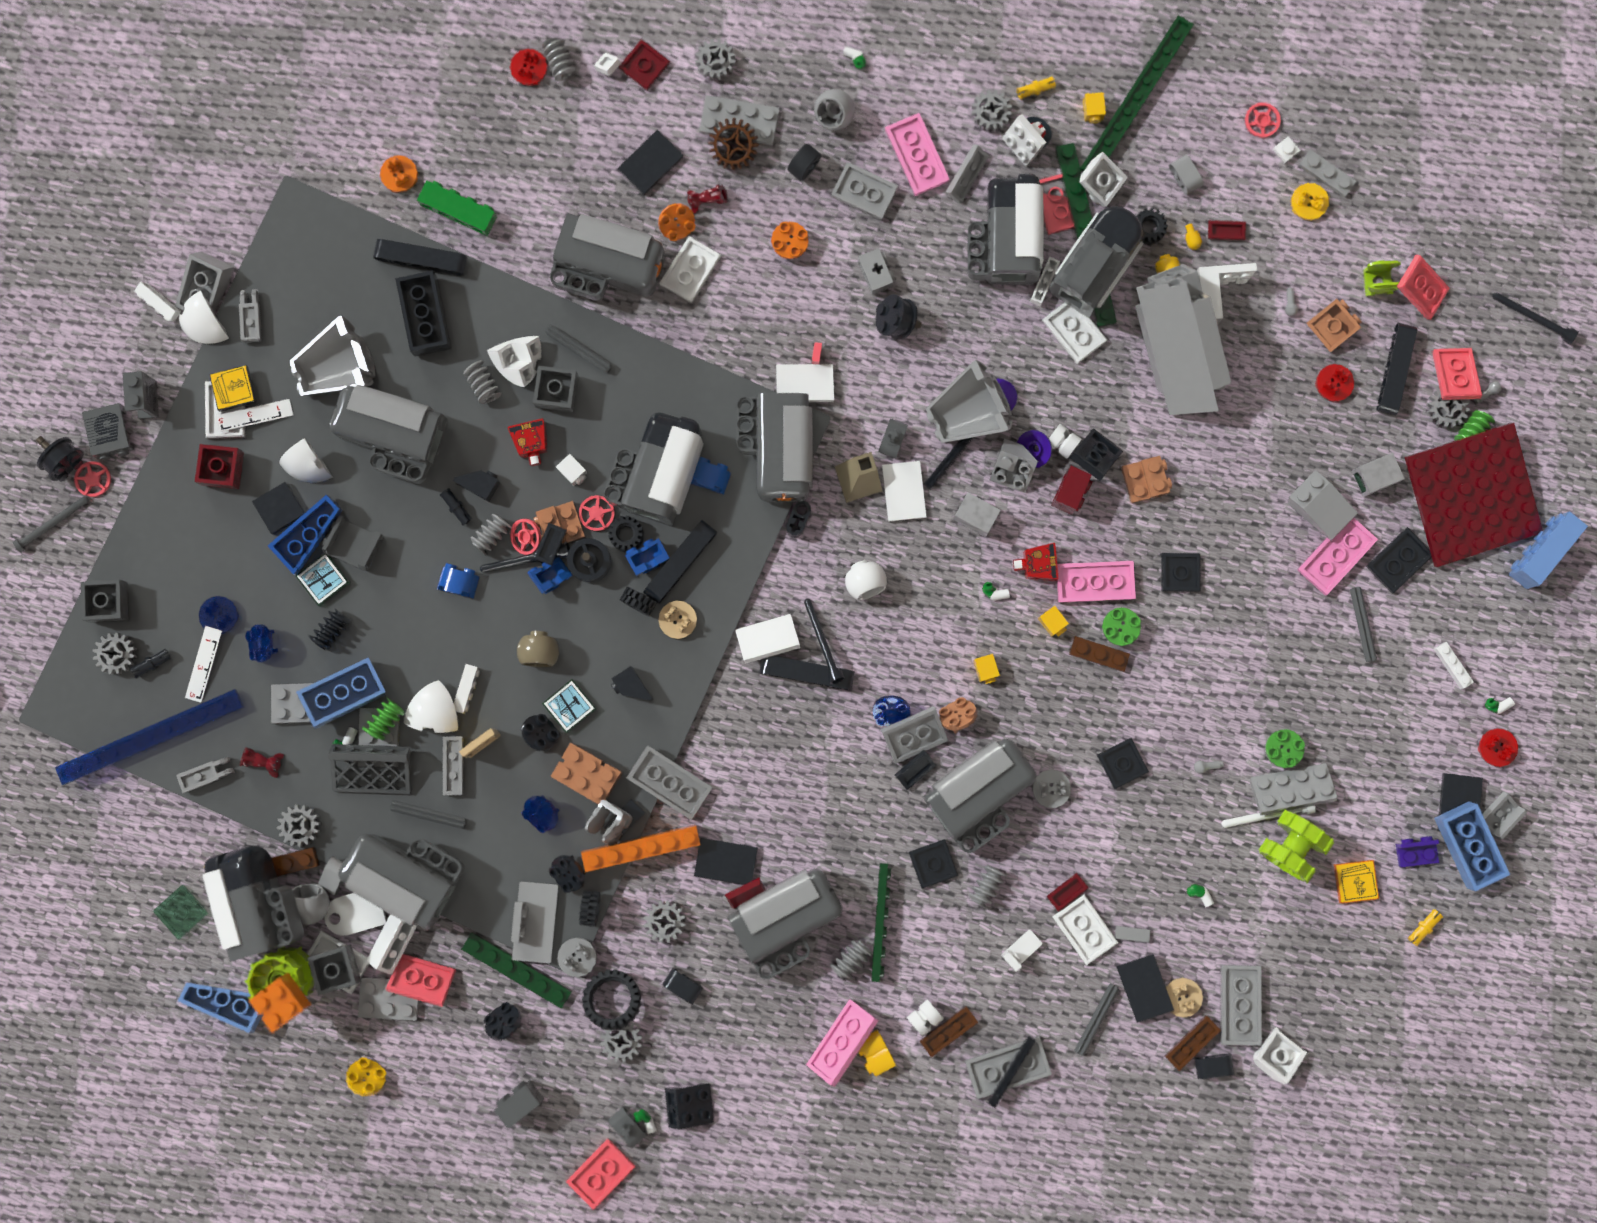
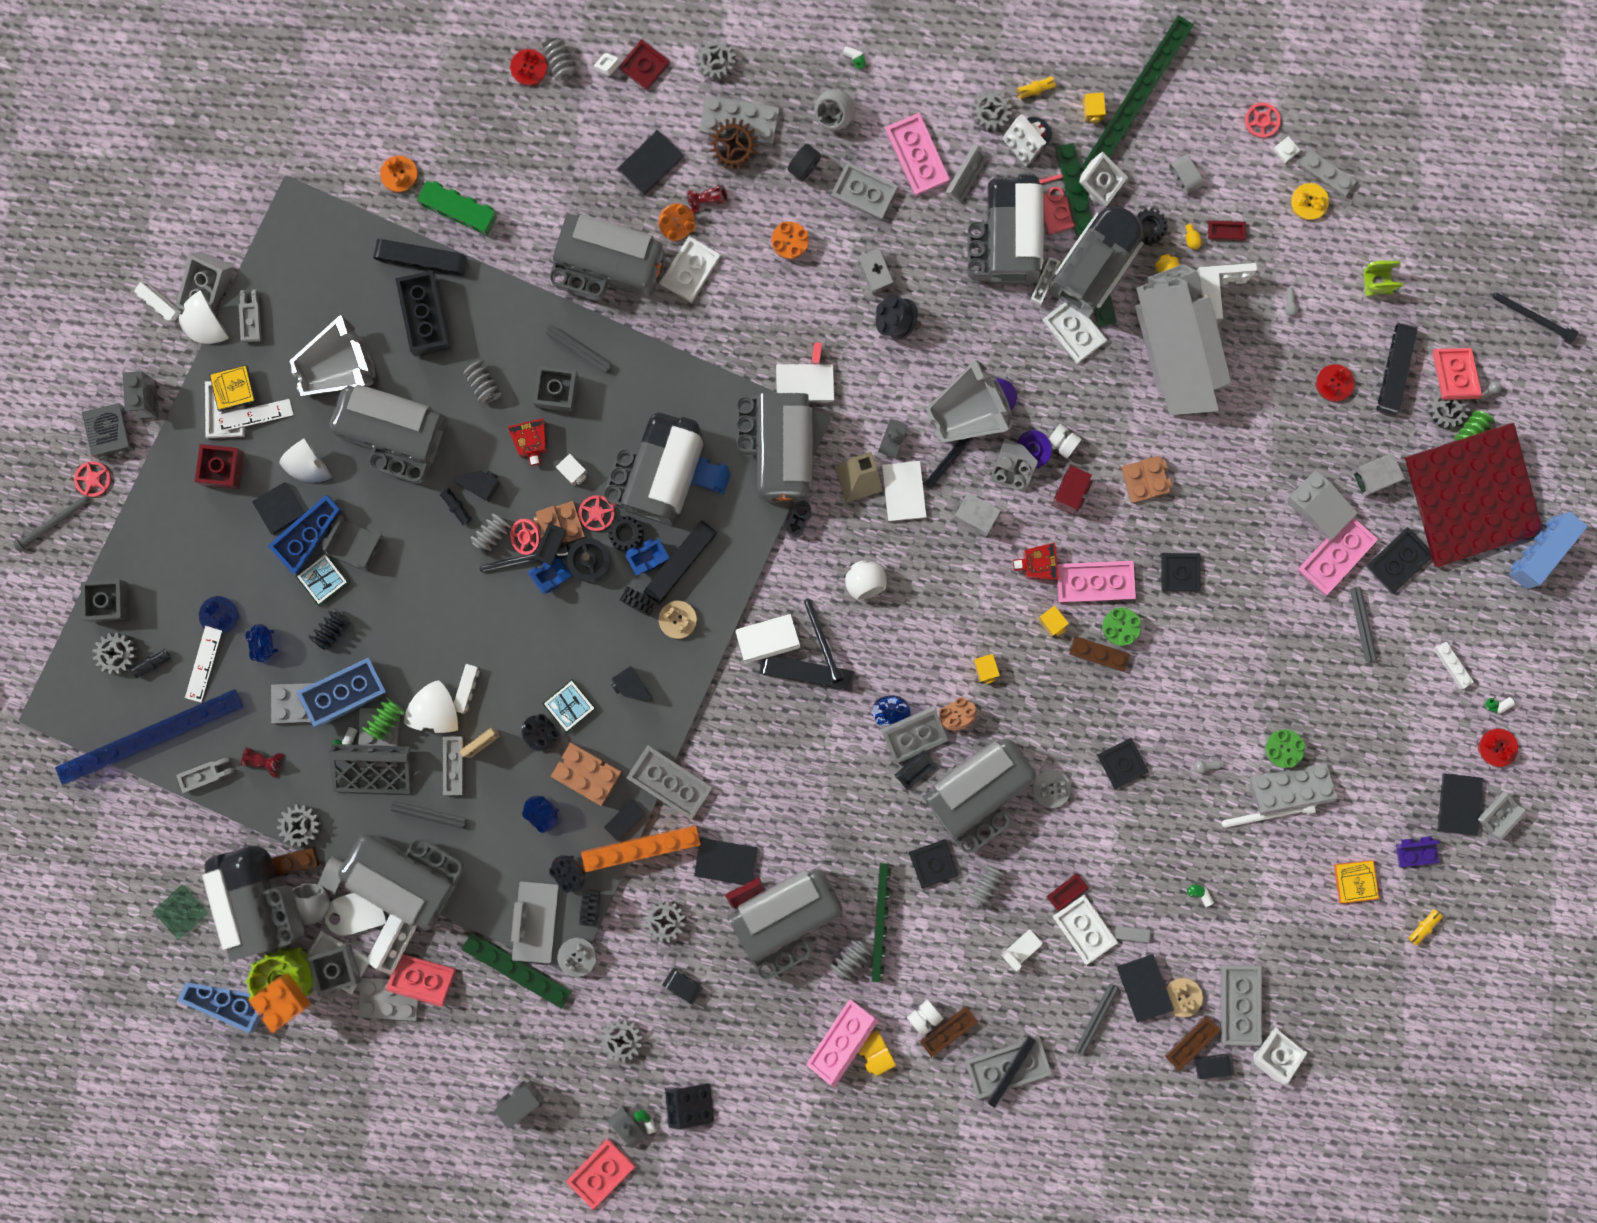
(59, 458): black wheel -> none
(358, 1072): yellow plate -> none
(457, 581): blue cylinder -> none
(502, 1022): black plate -> none
(517, 359): white brick -> none
(537, 650): dark tan wheel -> none
(595, 983): black tyre -> none
(598, 817): light grey piece -> none
(994, 594): arm -> none
(1096, 454): black tile -> none
(1300, 839): lime piece -> none
(1334, 324): nougat plate -> none
(1423, 287): coral tile -> none
(1472, 846): medium blue brick -> none

